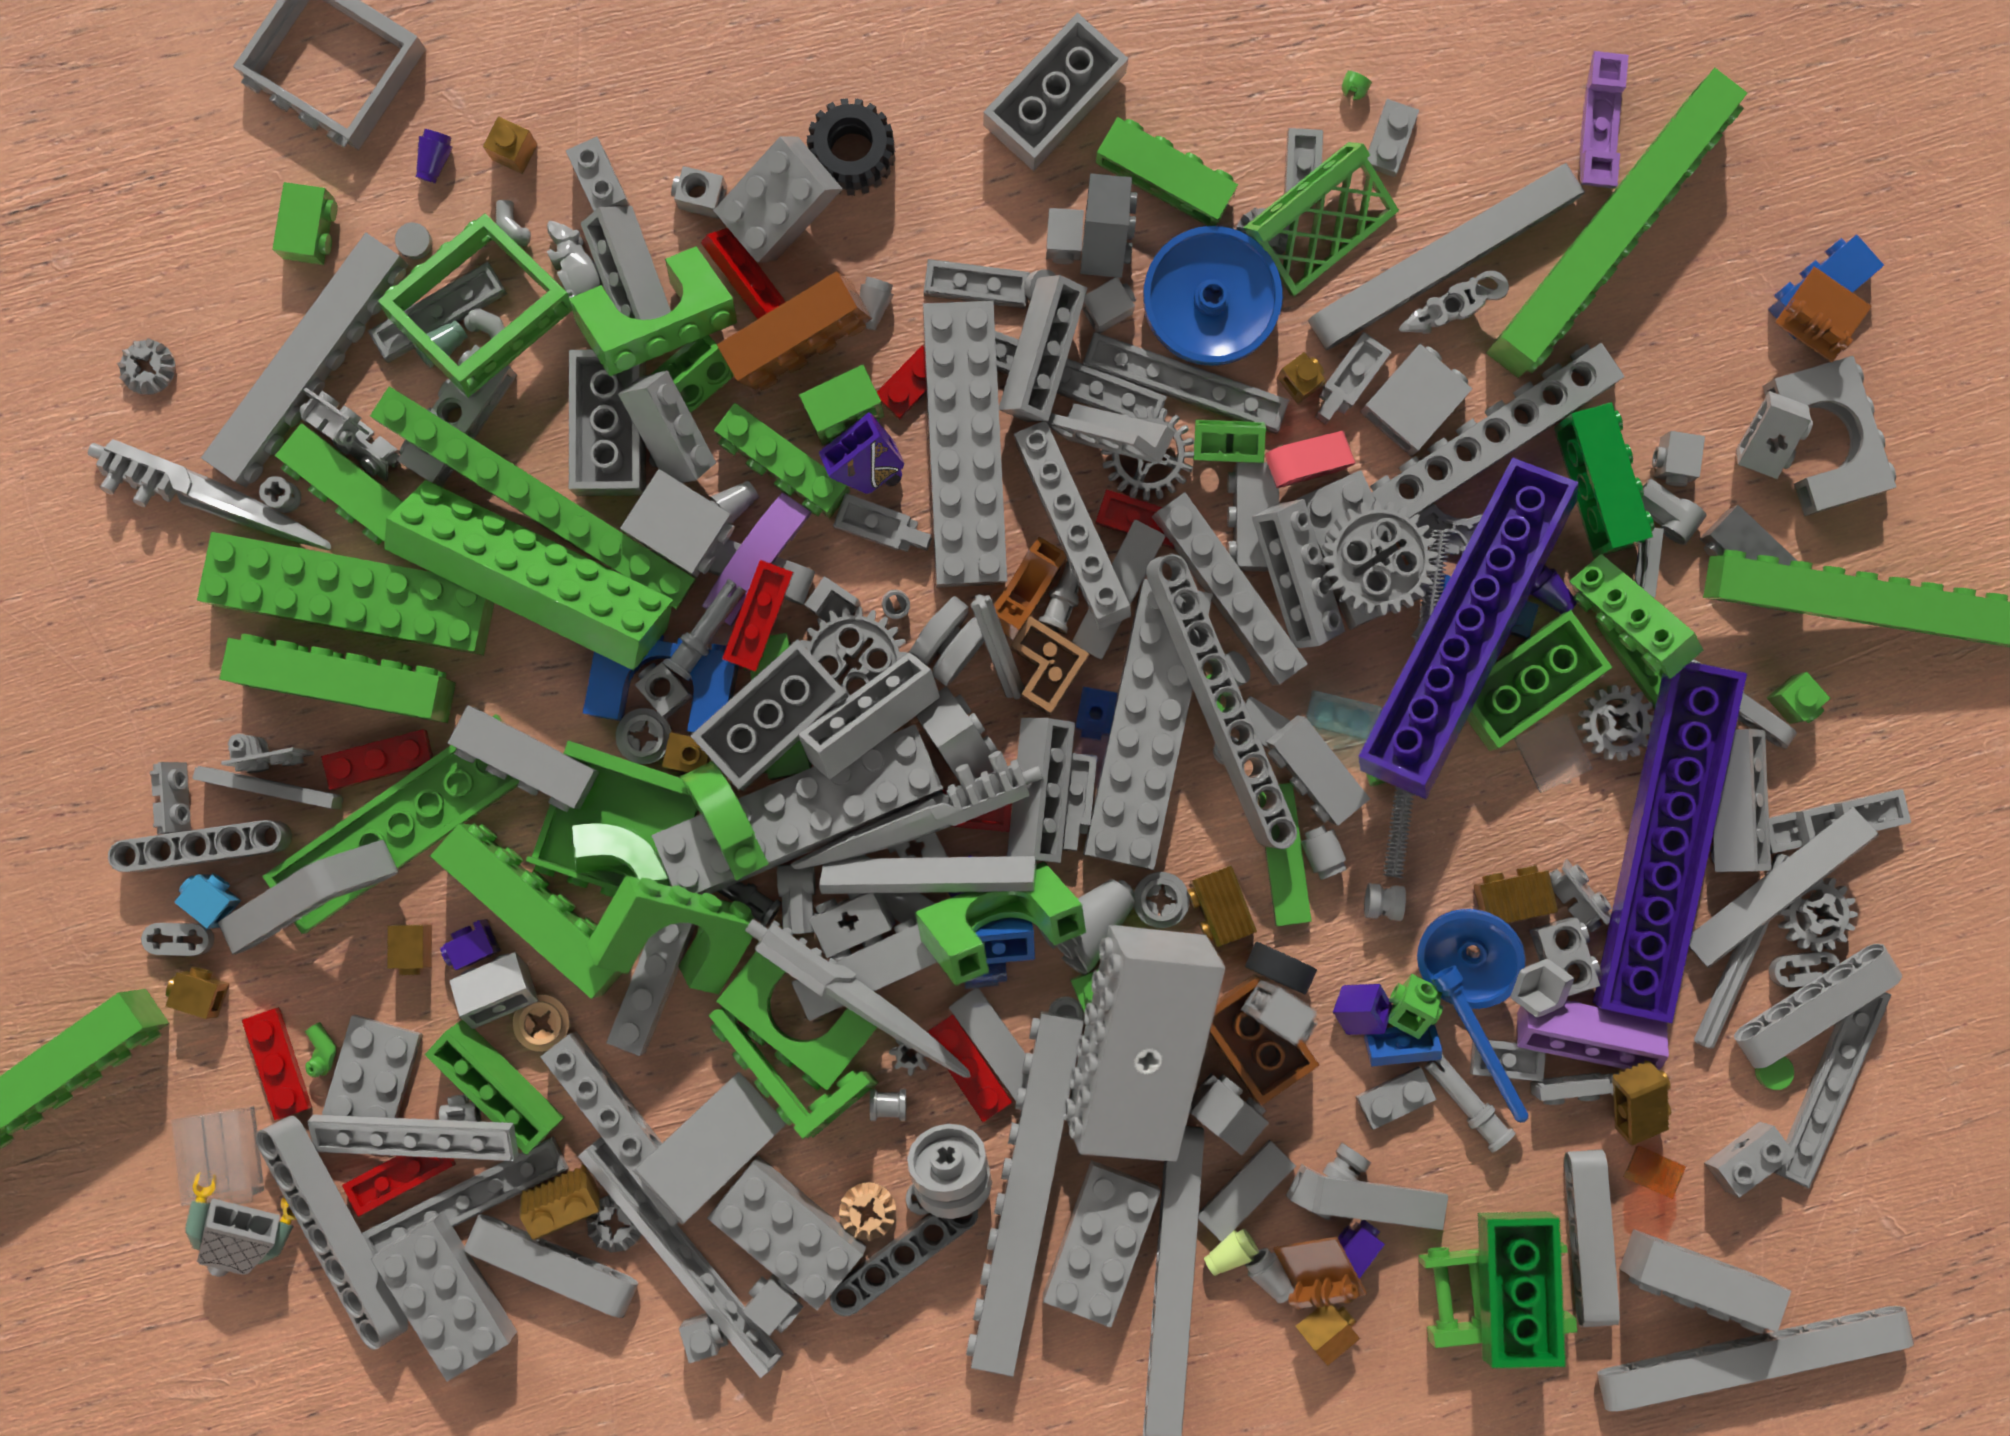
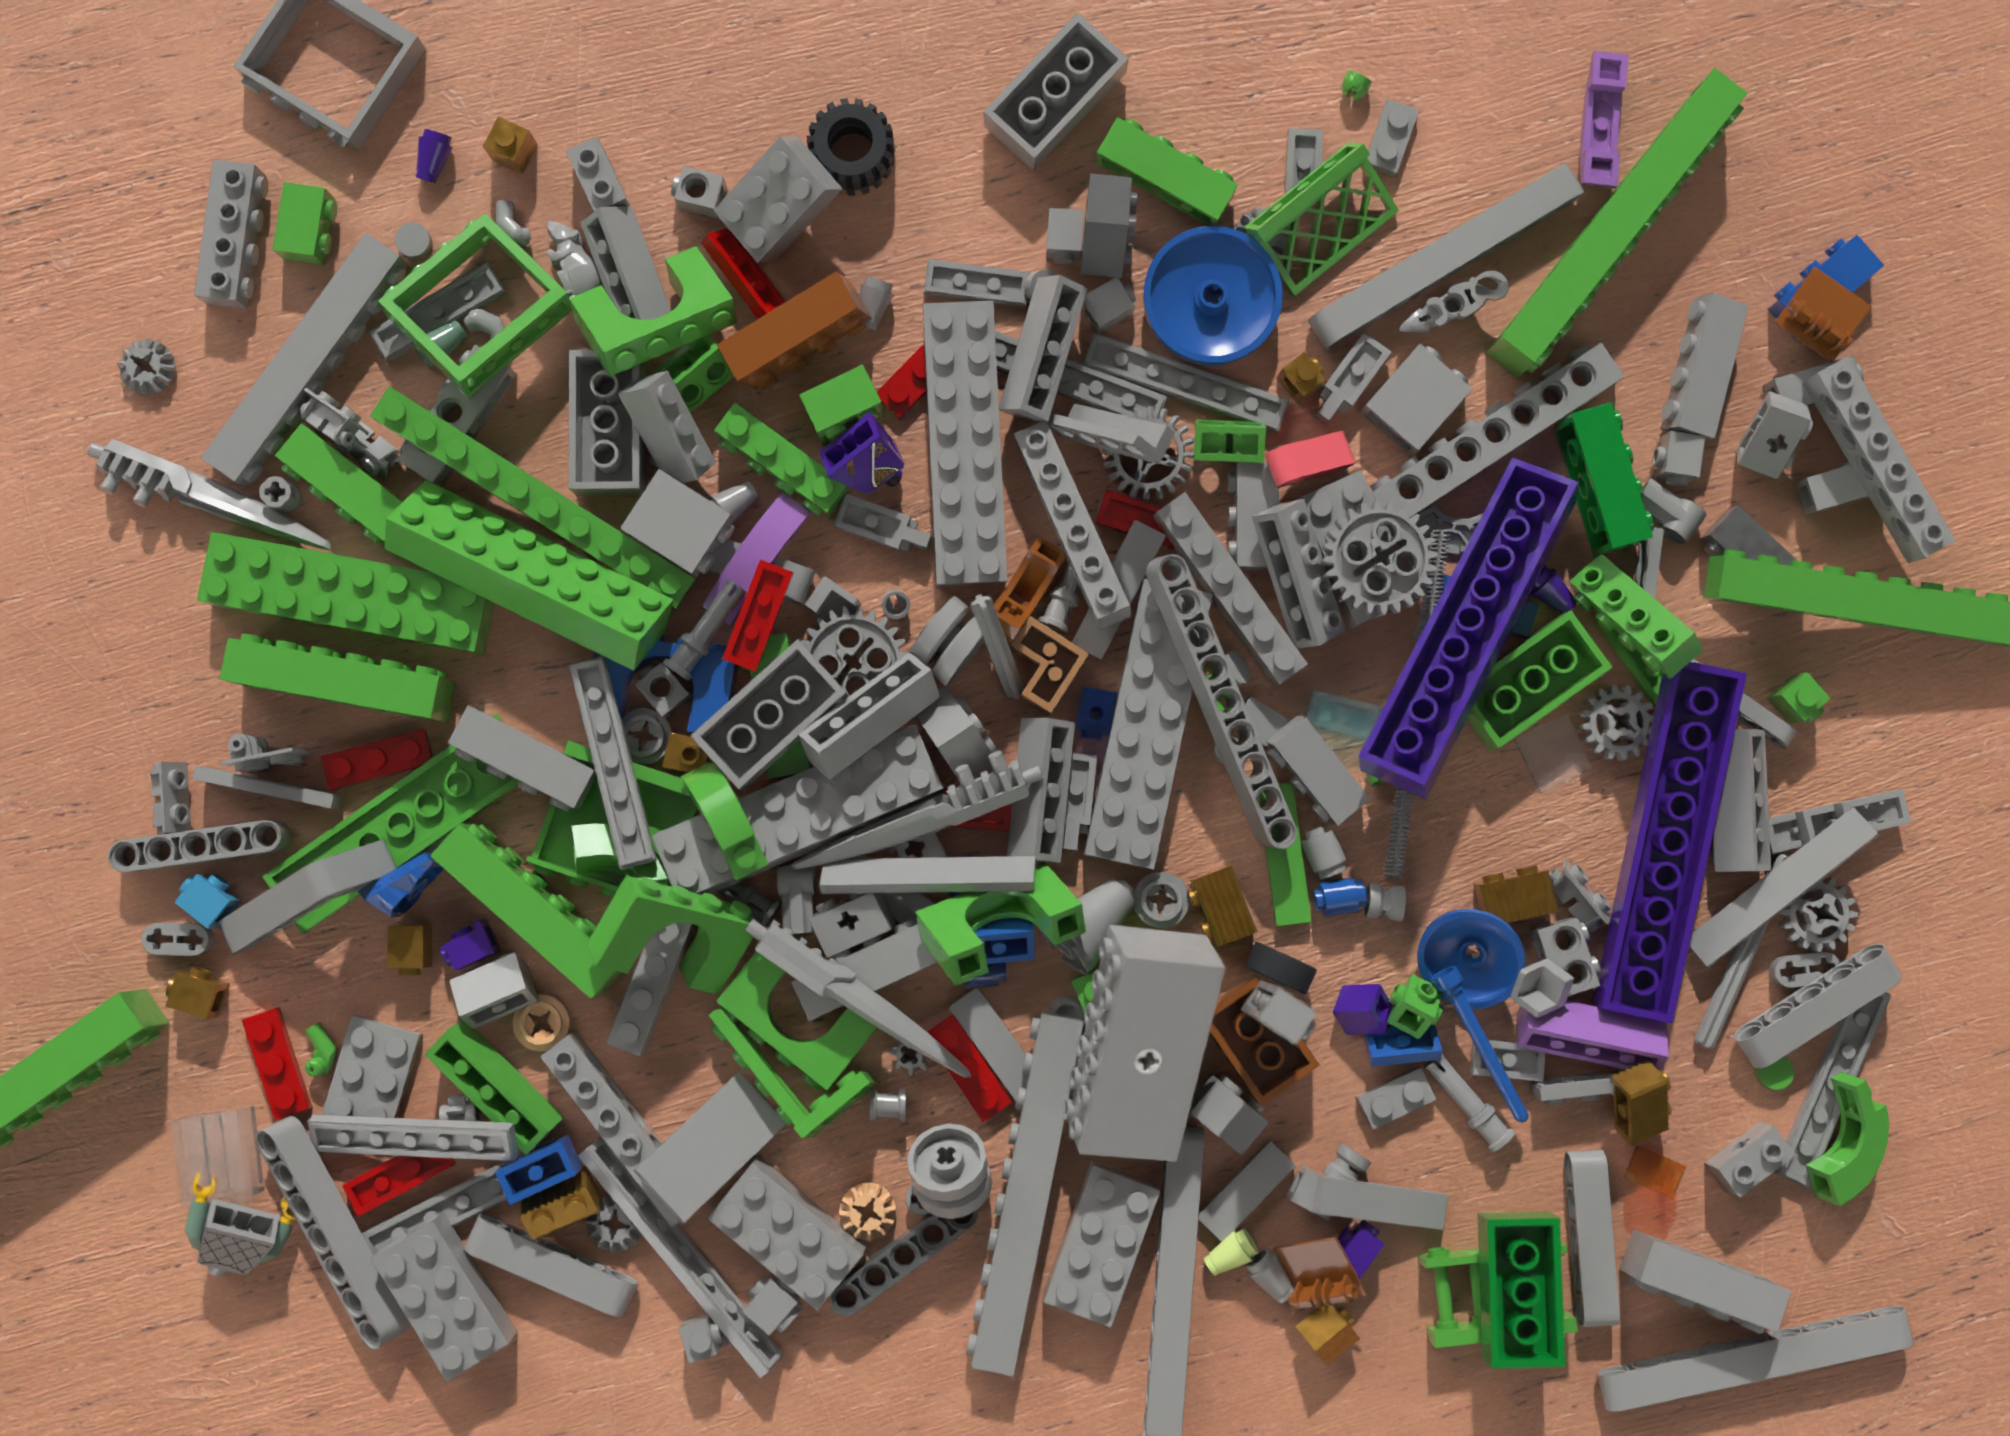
(231, 234): none -> light grey brick
(403, 886): none -> blue slope
(538, 1169): none -> blue brick
(613, 763): none -> light grey tile
(1340, 896): none -> blue brick
(1704, 365): none -> light grey brick
(1859, 1145): none -> bright green arch
(1878, 460): none -> light grey brick

